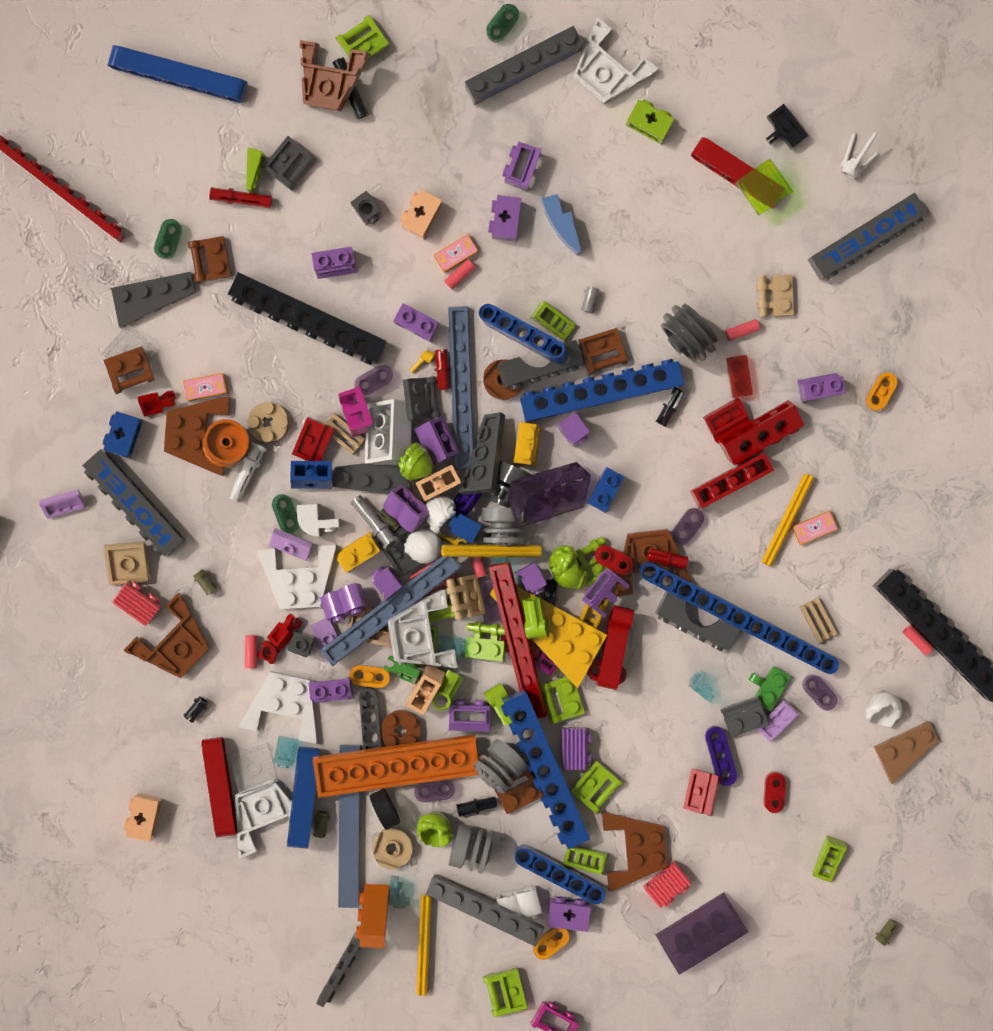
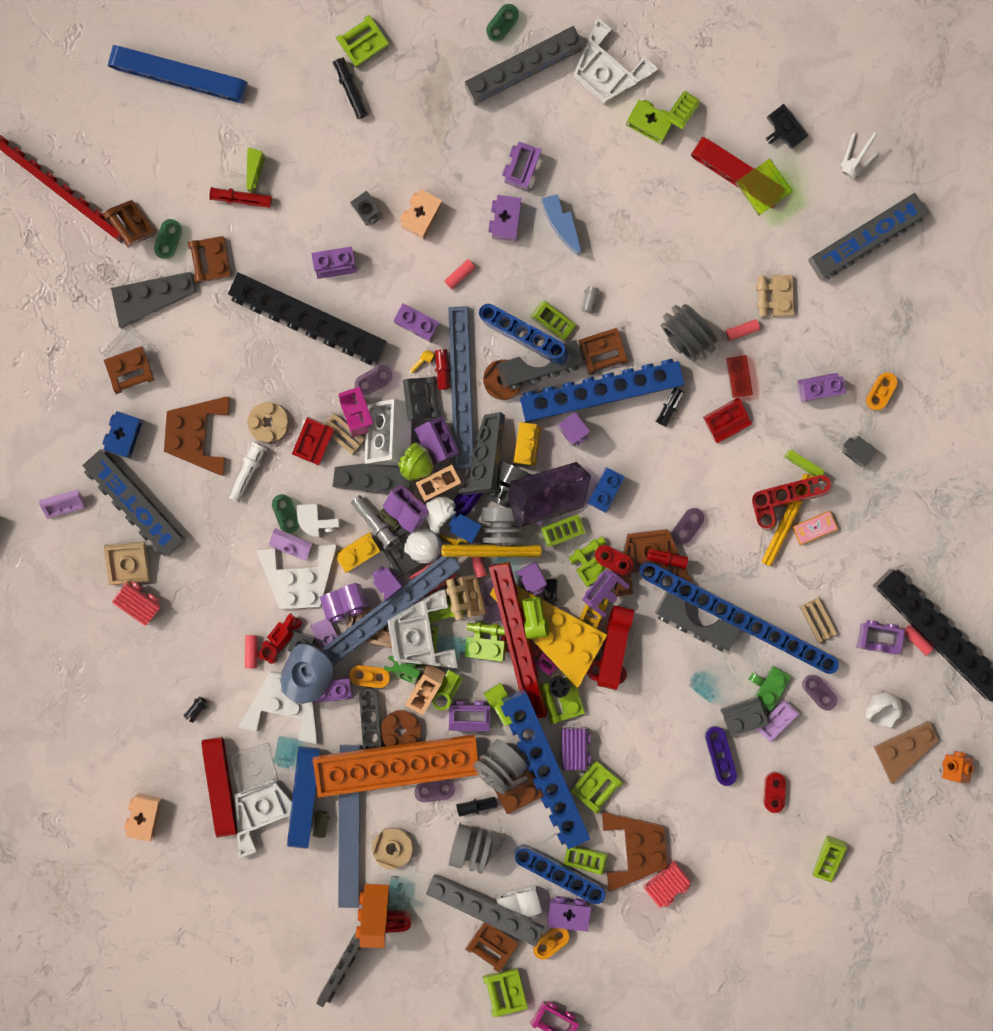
(133, 220): none -> dark orange plate
(154, 404): red plate -> none
(180, 648): dark orange wing -> none
(204, 581): olive pin -> none
(205, 387): bright pink tile -> none
(219, 433): orange wheel -> none
(284, 158): dark grey plate -> none
(306, 674): none -> sand blue hat
(311, 475): blue brick -> none
(329, 86): dark orange wing -> none
(384, 809): black tyre -> none
(398, 921): none -> red plate
(424, 943): yellow axle -> none
(434, 829): lime hair -> none
(455, 253): bright pink tile -> none
(495, 940): none -> dark orange plate
(546, 535): none -> lime slope
(560, 688): none -> black wheel
(566, 568): lime hair -> none
(683, 109): none -> lime slope
(701, 933): clear purple slope -> none
(702, 792): plate -> none
(731, 480): red brick -> none
(750, 432): red brick -> none
(792, 497): none -> red beam
(803, 463): none -> lime tile
(859, 451): none -> dark grey brick
(880, 638): none -> medium lavender window
(886, 932): olive pin -> none
(958, 767): none -> orange brick

